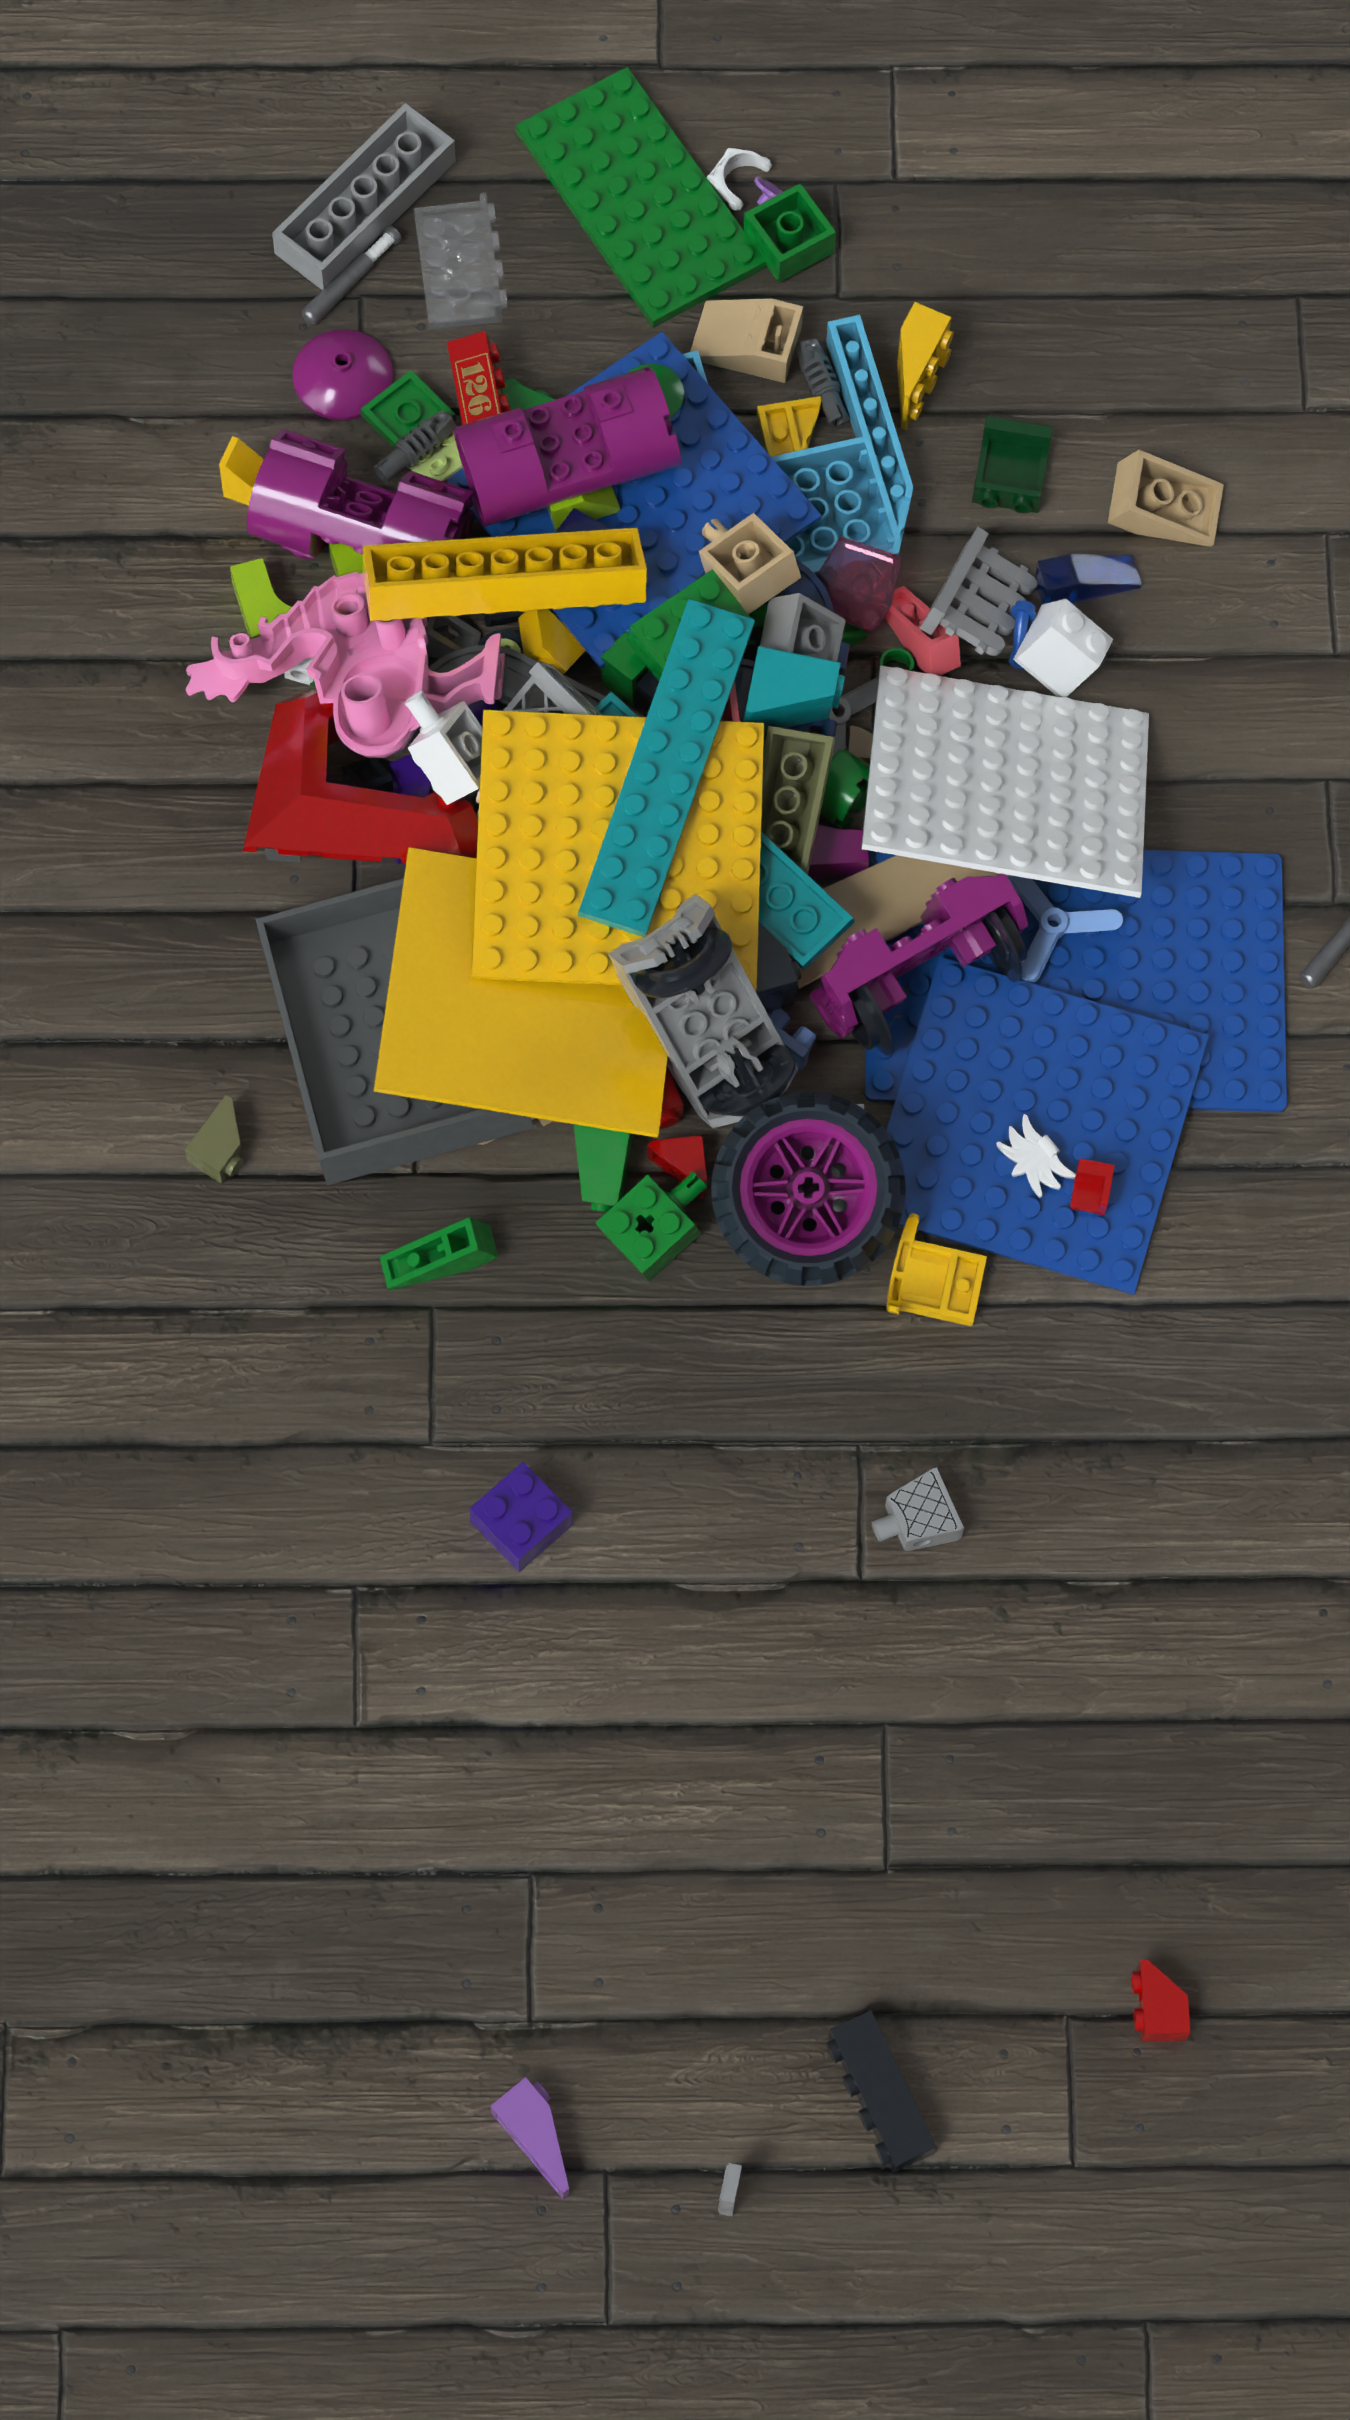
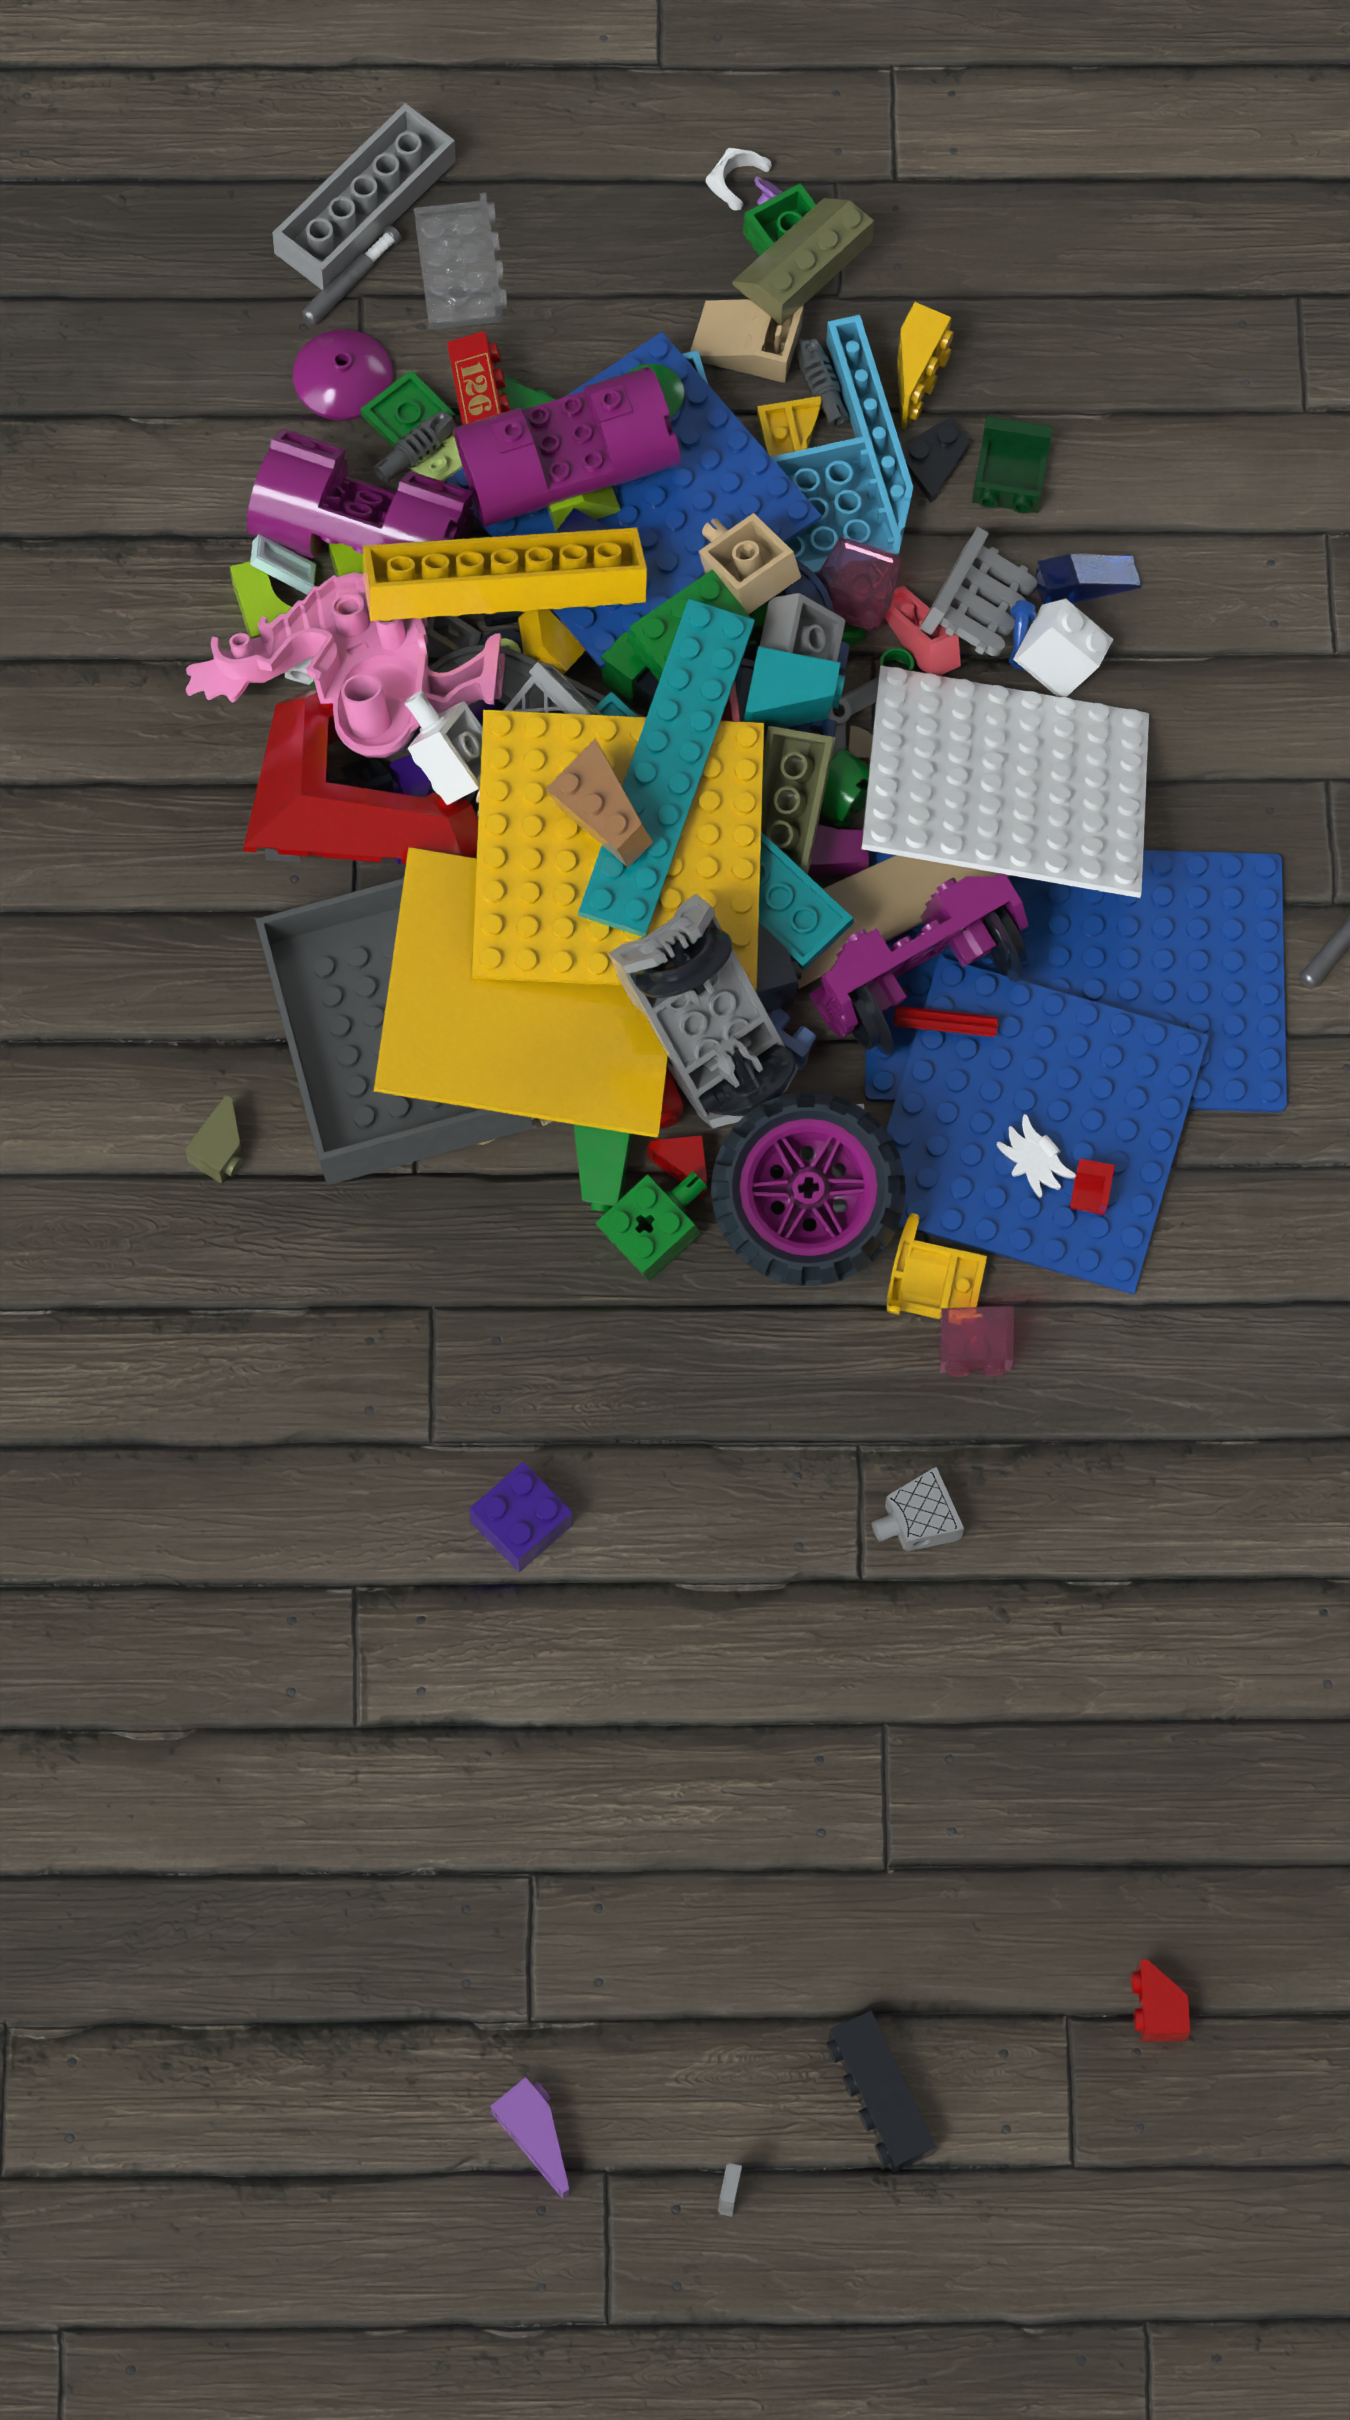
(239, 471): yellow slope -> none
(283, 564): none -> light aqua tile
(440, 1254): green slope -> none
(599, 805): none -> medium nougat wedge
(640, 197): green plate -> none
(806, 257): none -> olive slope
(934, 455): none -> black wing
(945, 1021): none -> red axle
(976, 1340): none -> clear pink slope
(1068, 923): light blue piece -> none
(1164, 500): tan slope -> none

